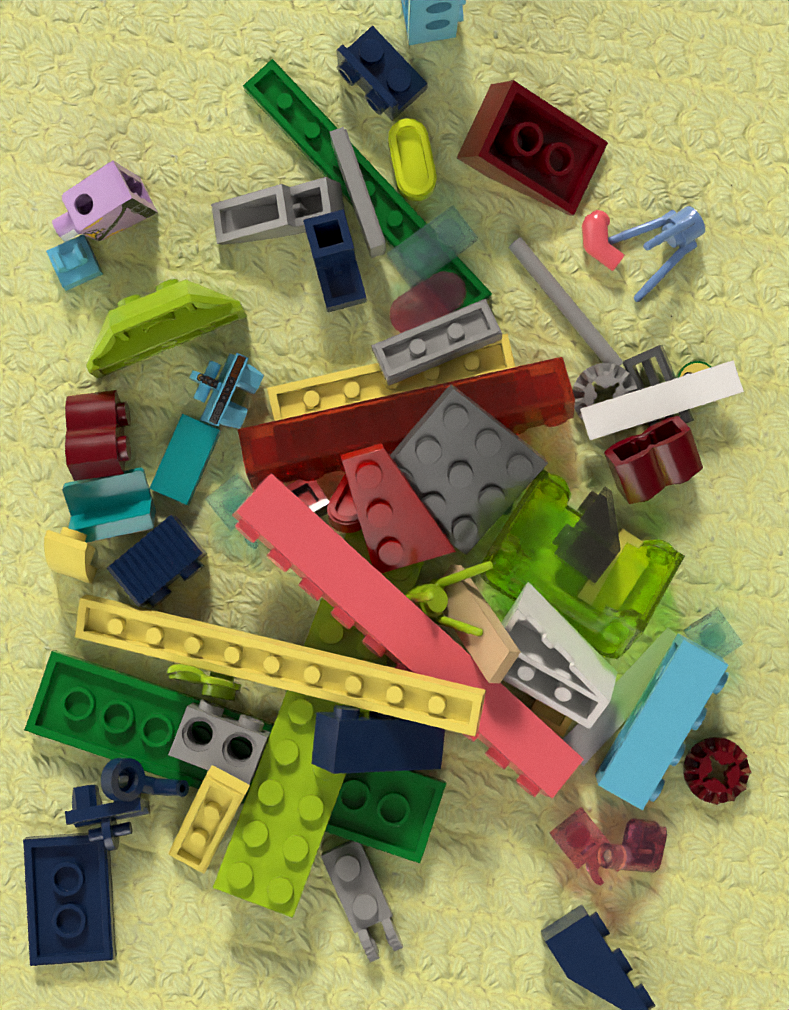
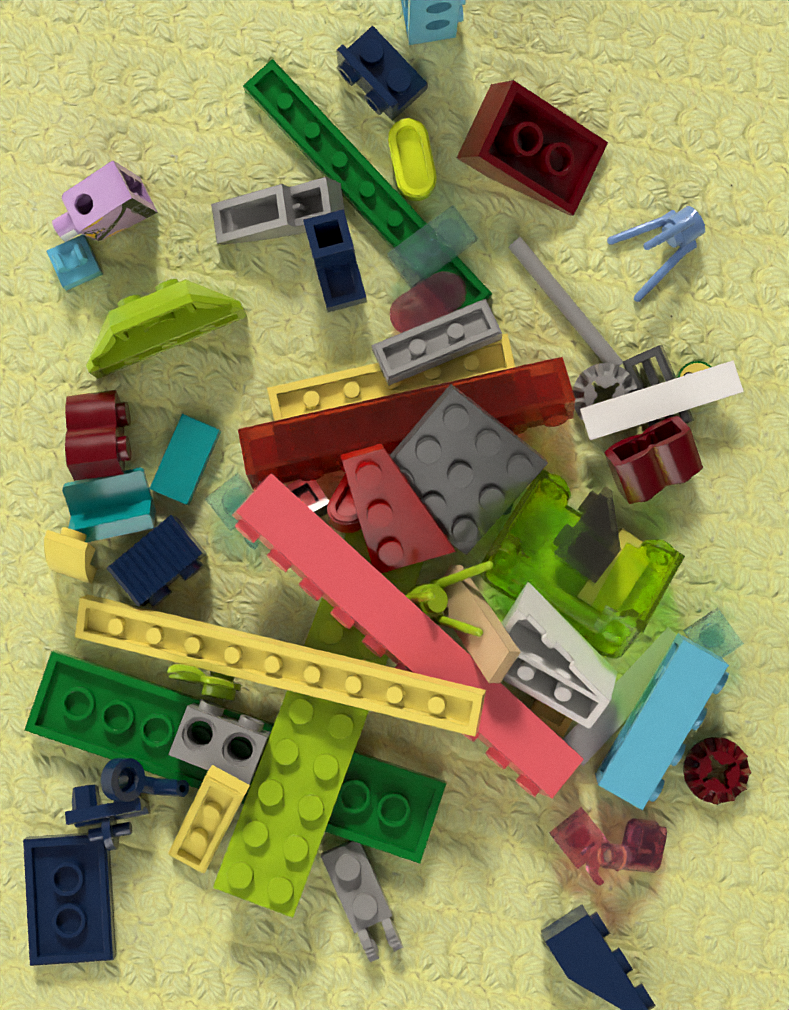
(234, 374): medium azure hips -> none
(358, 192): light grey tile -> none
(374, 742): dark blue brick -> none
(596, 239): coral arm -> none

